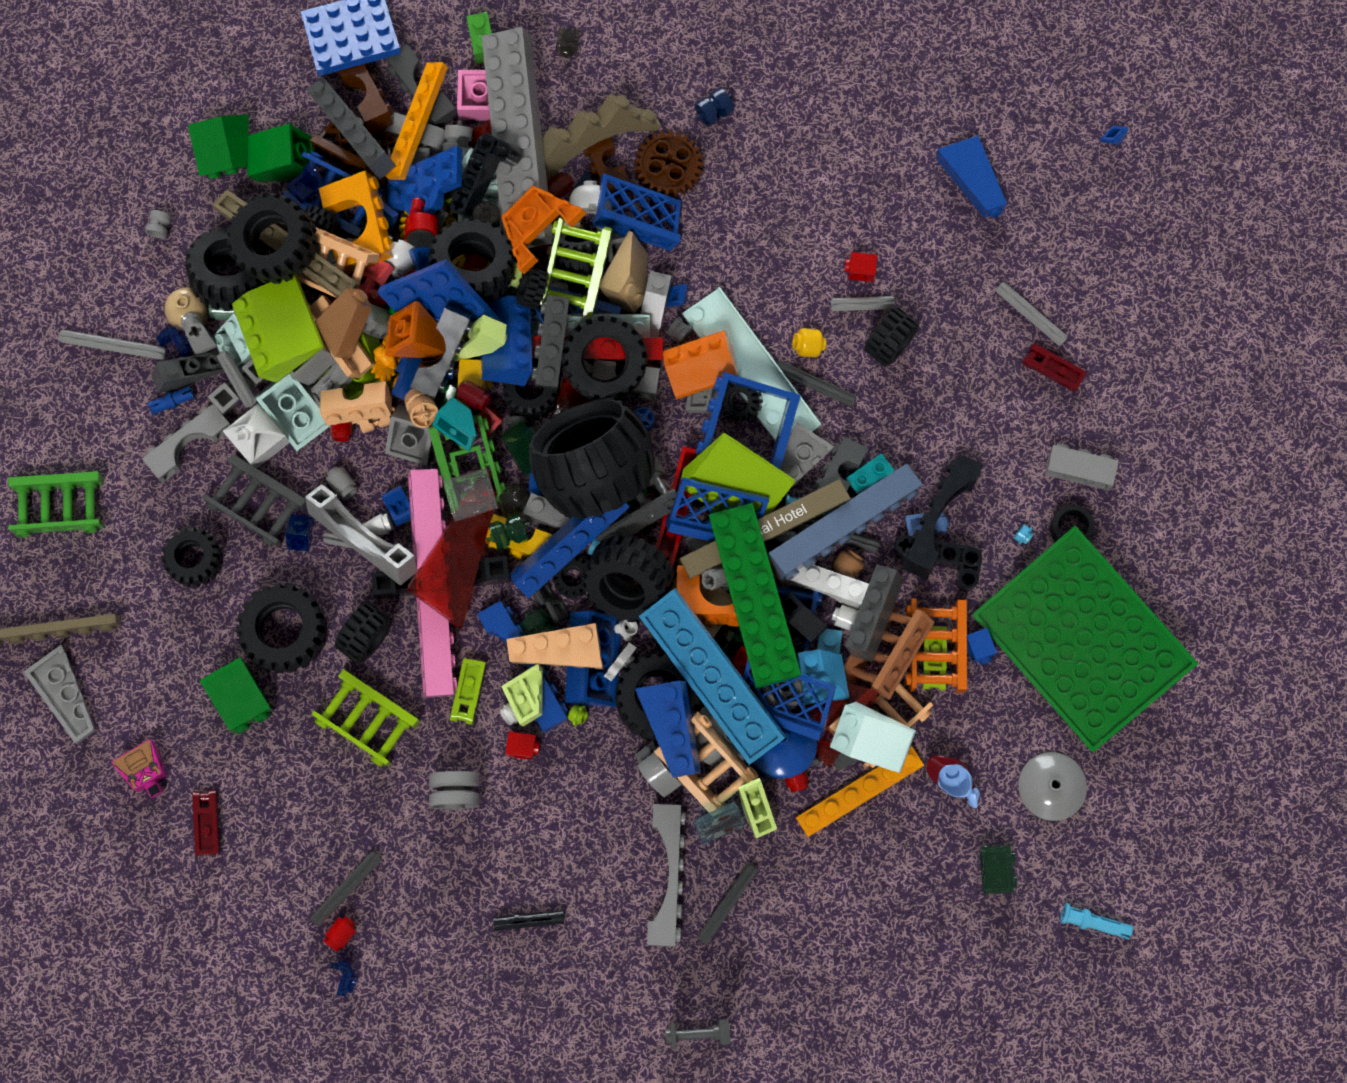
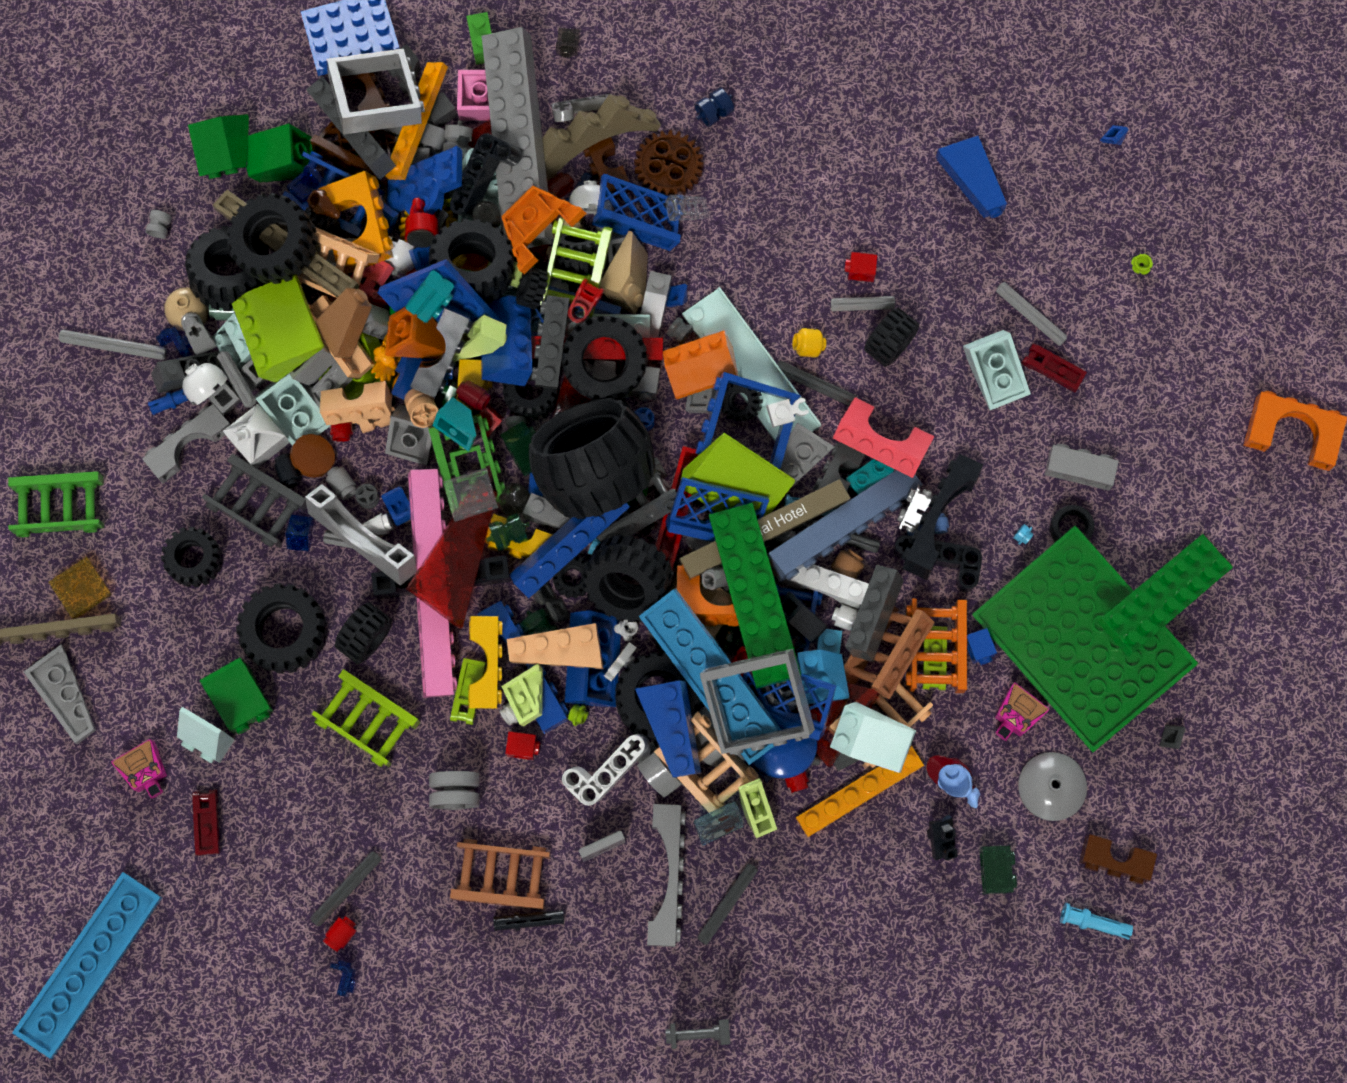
(80, 588): none -> clear yellow plate
(87, 965): none -> dark azure plate
(202, 382): none -> white cylinder
(203, 736): none -> light aqua slope
(286, 471): none -> black brick
(312, 455): none -> dark orange tile
(321, 204): none -> reddish brown animal
(366, 491): none -> dark grey wheel
(375, 118): none -> light grey window
(430, 296): none -> teal brick
(485, 632): none -> yellow arch
(509, 896): none -> nougat fence
(564, 110): none -> light grey beam
(587, 298): none -> red piece
(602, 846): none -> light grey tile
(610, 766): none -> white beam
(675, 214): none -> clear slope
(759, 741): none -> light grey window
(783, 412): none -> white plate
(900, 455): none -> coral arch
(916, 499): none -> hinge
(942, 838): none -> black hips
(997, 369): none -> light aqua slope
(1018, 712): none -> torso
(1097, 856): none -> reddish brown arch
(1142, 258): none -> lime plate
(1164, 595): none -> green plate
(1172, 736): none -> dark grey slope
(1325, 426): none -> orange arch

